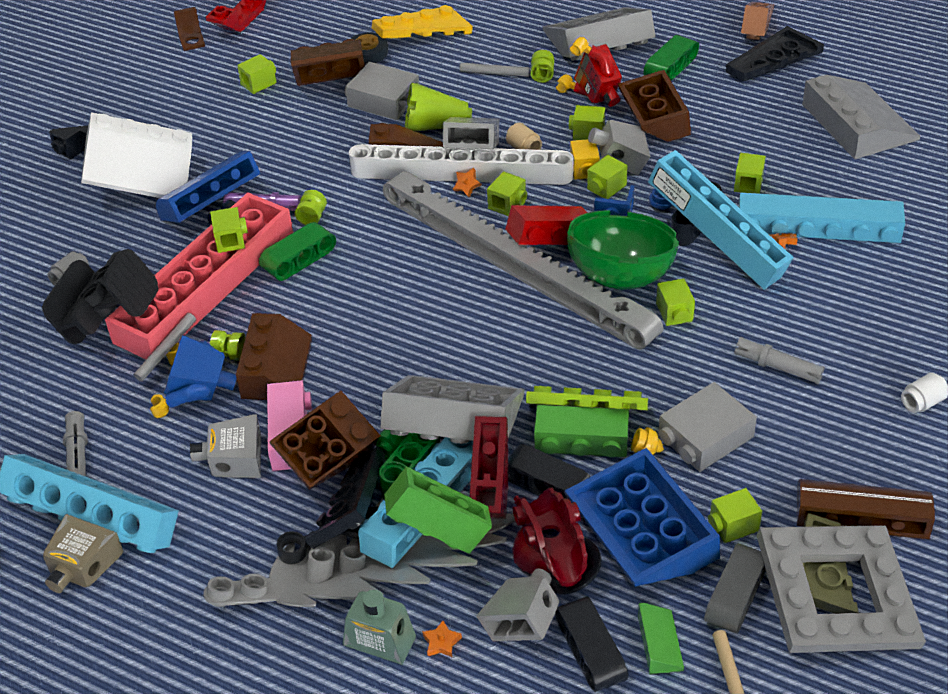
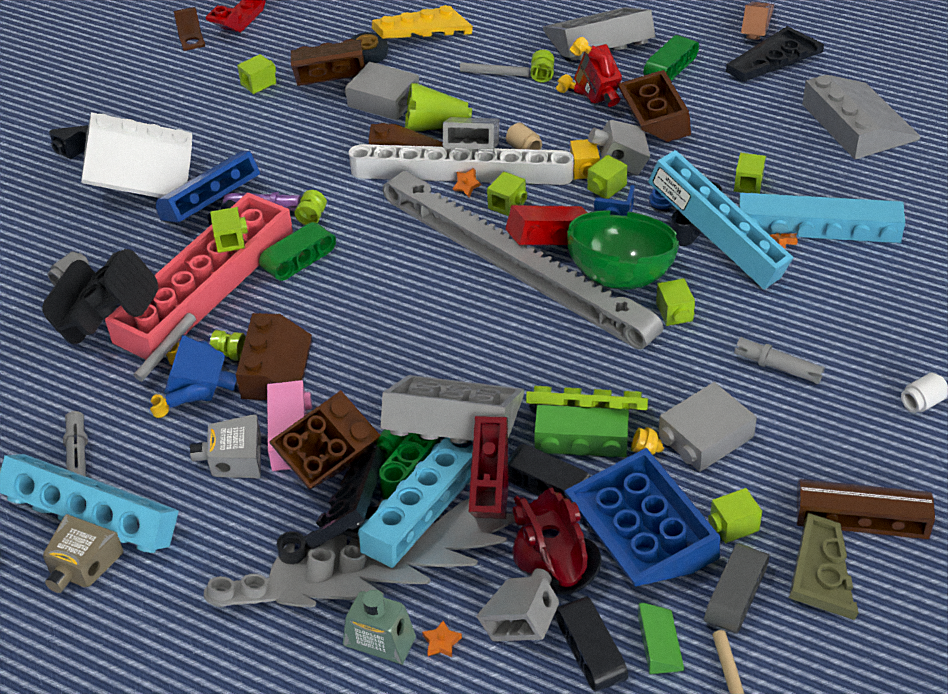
(437, 510): bright green brick -> none
(585, 119): lime brick -> none
(805, 631): light grey plate -> none

